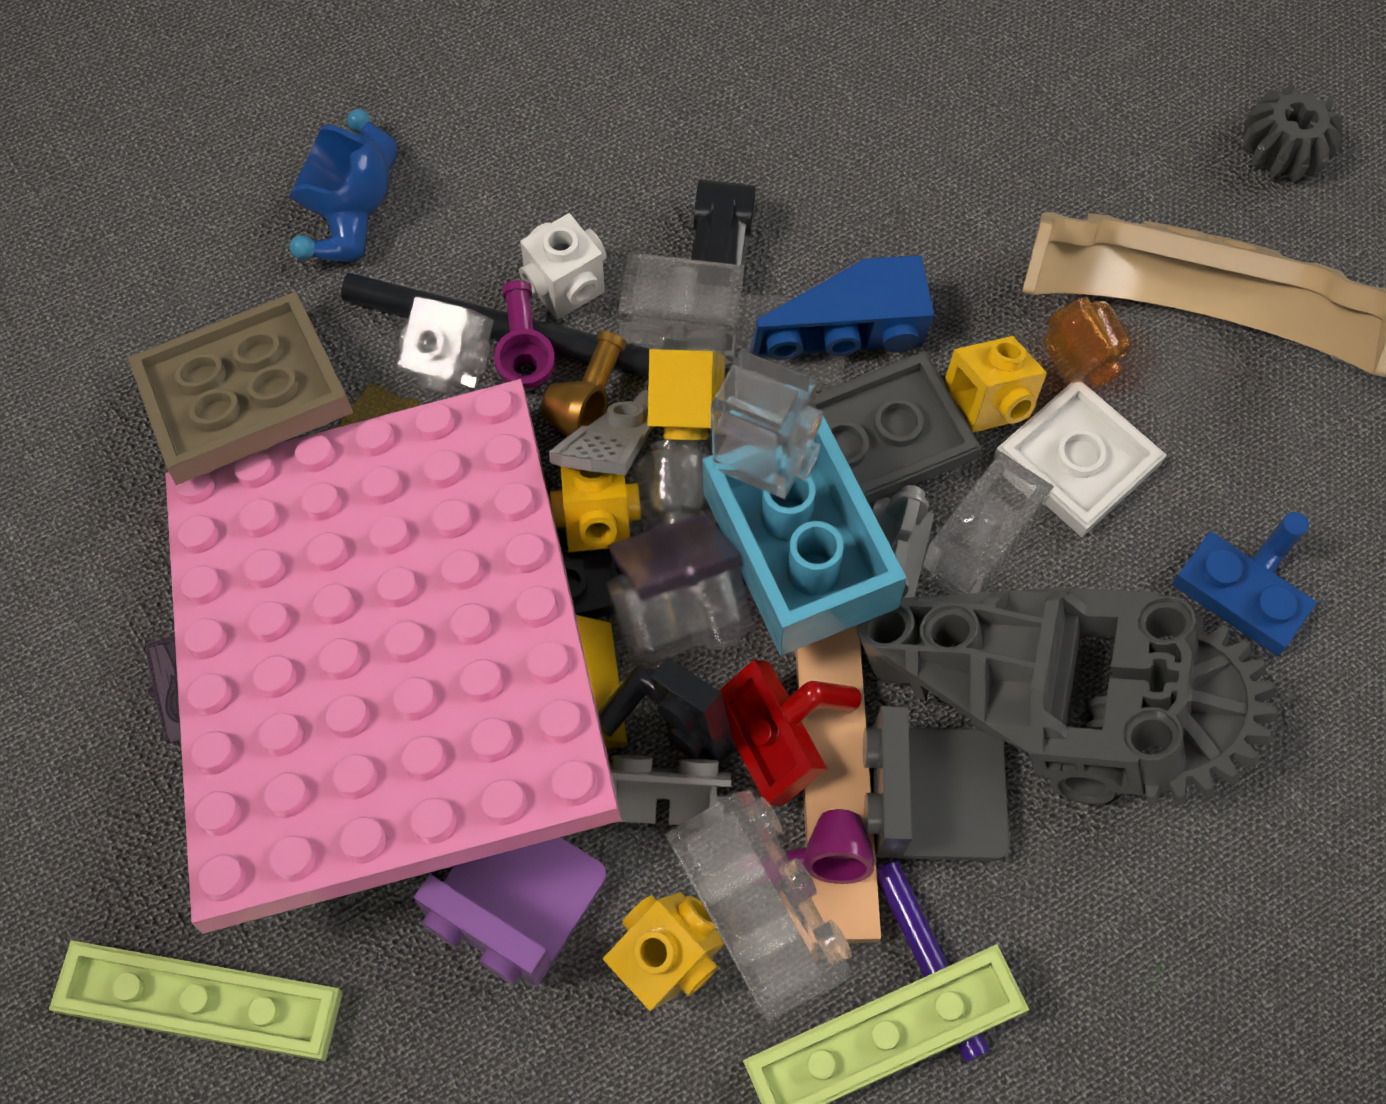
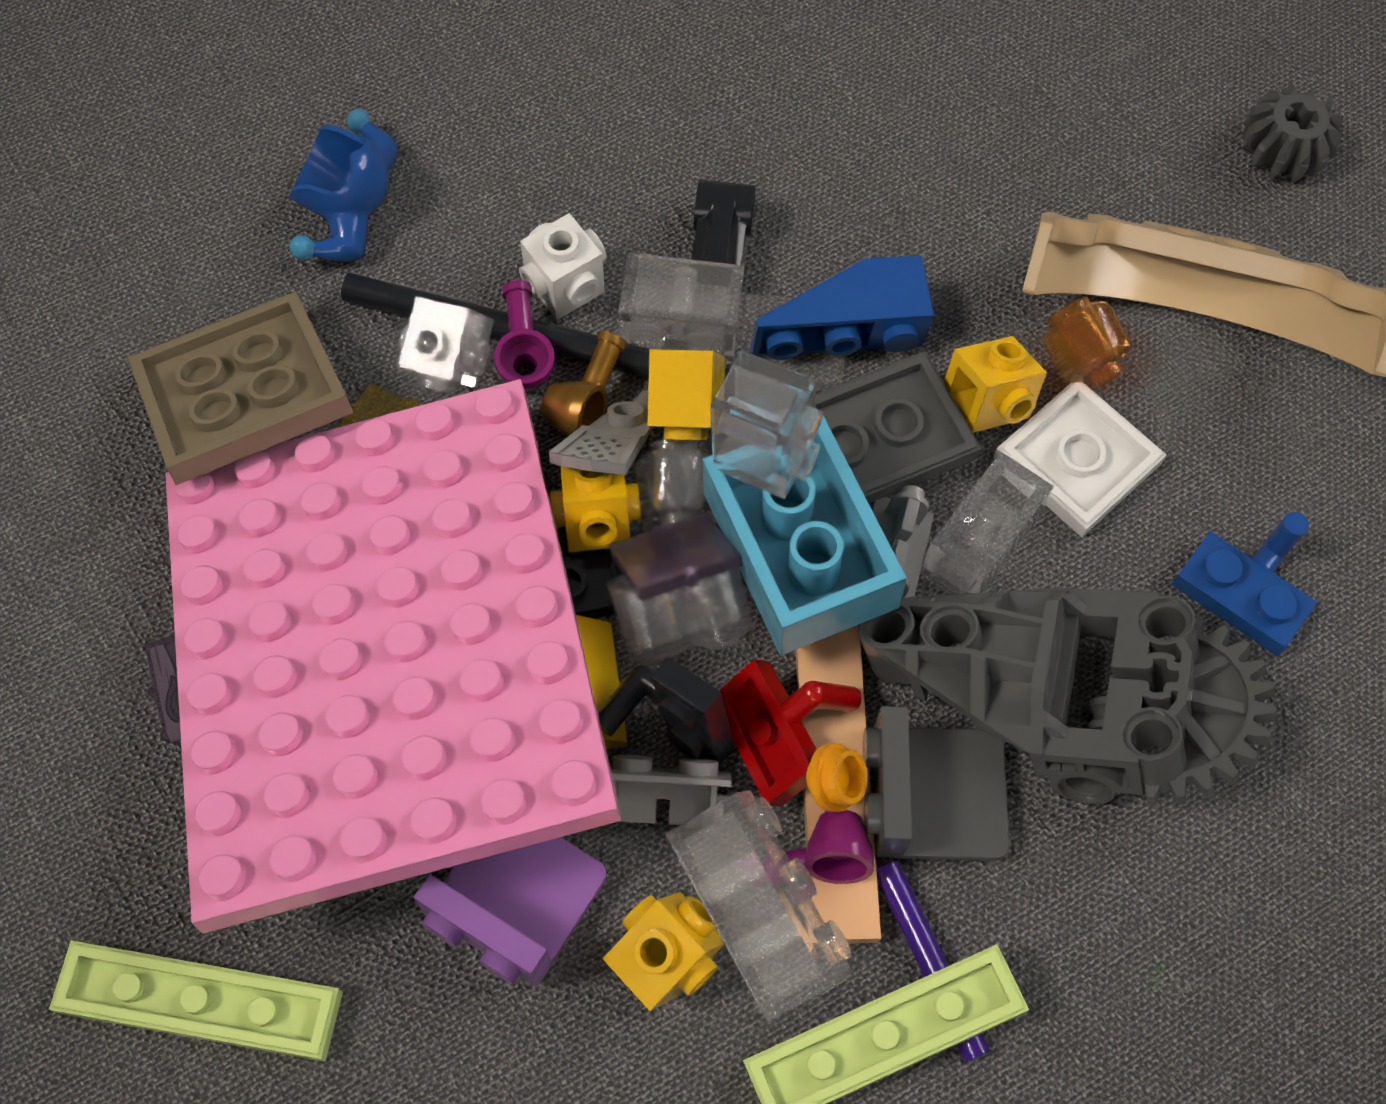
(836, 777): none -> light orange plate

